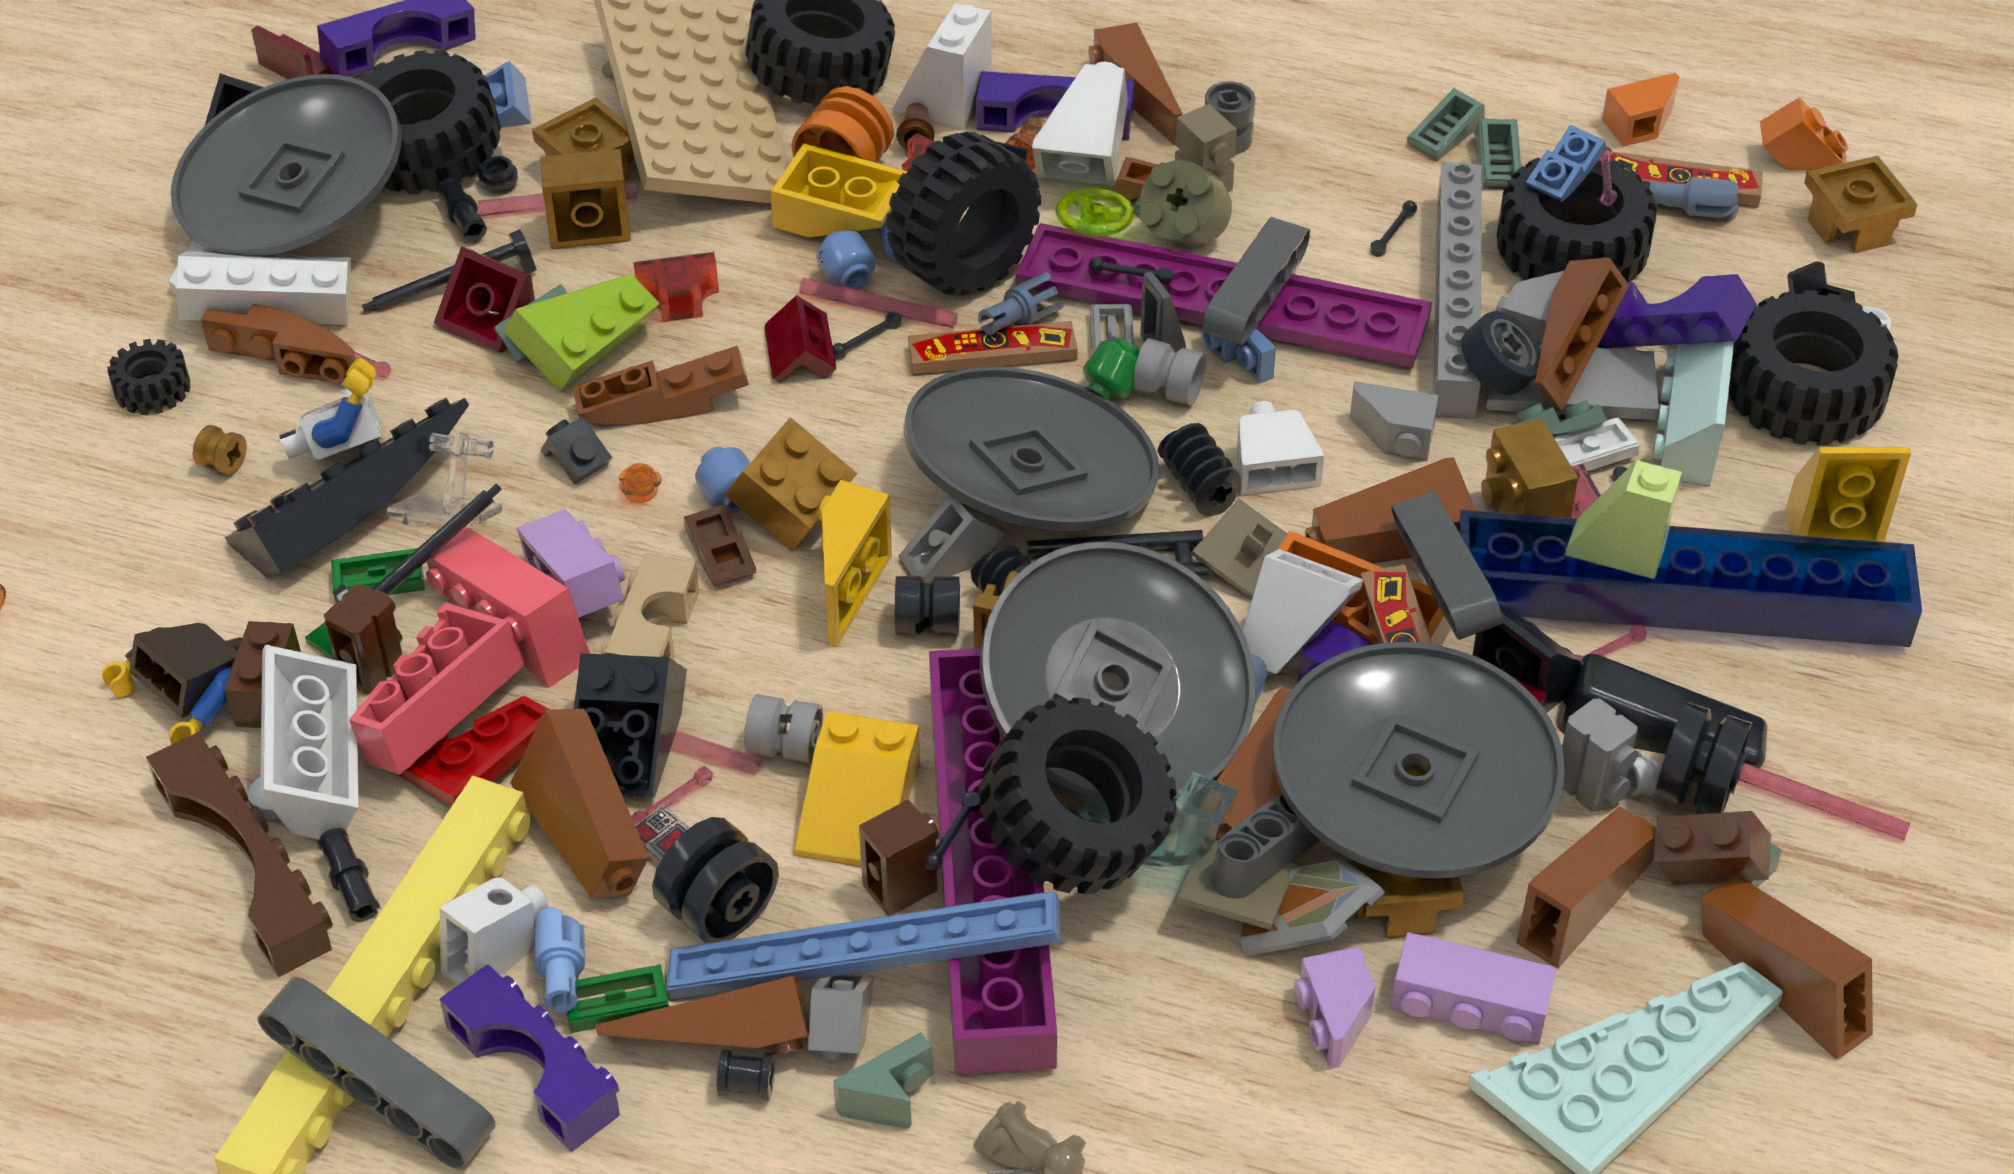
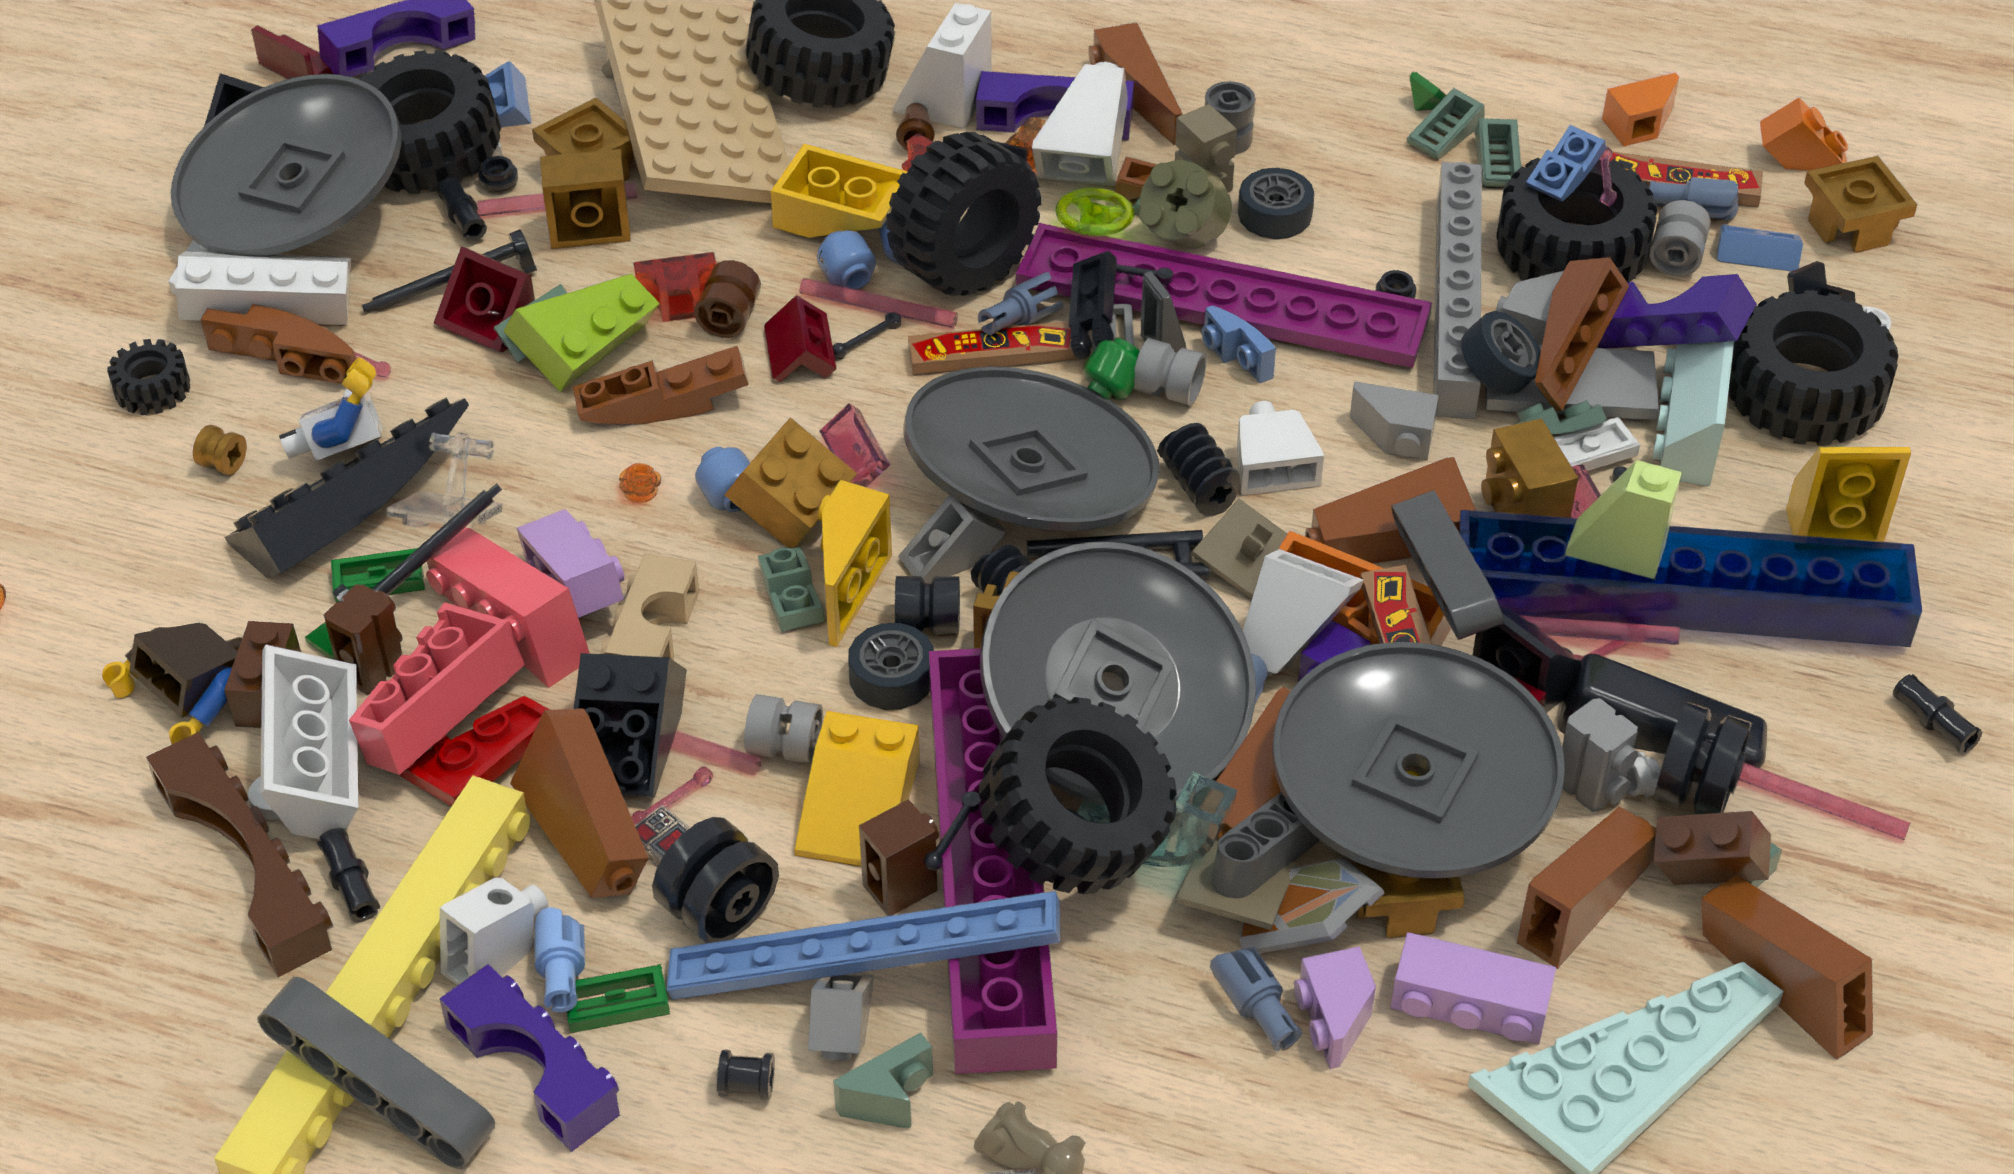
(576, 448): black bracket -> none
(719, 545): reddish brown slope -> none
(727, 299): none -> reddish brown wheel
(749, 1017): dark orange slope -> none
(790, 588): none -> sand green slope
(846, 437): none -> clear pink piece
(848, 124): orange wheel -> none
(890, 666): none -> black wheel
(1092, 302): none -> black hinge
(1256, 281): dark grey beam -> none
(1256, 994): none -> sand blue arm
(1275, 203): none -> black wheel
(1378, 247): black hinge -> none
(1397, 283): none -> black plate
(1424, 93): none -> green slope
(1606, 630): none -> clear pink bar
(1680, 238): none -> light grey wheel
(1759, 248): none -> medium blue slope
(1937, 713): none -> black pin

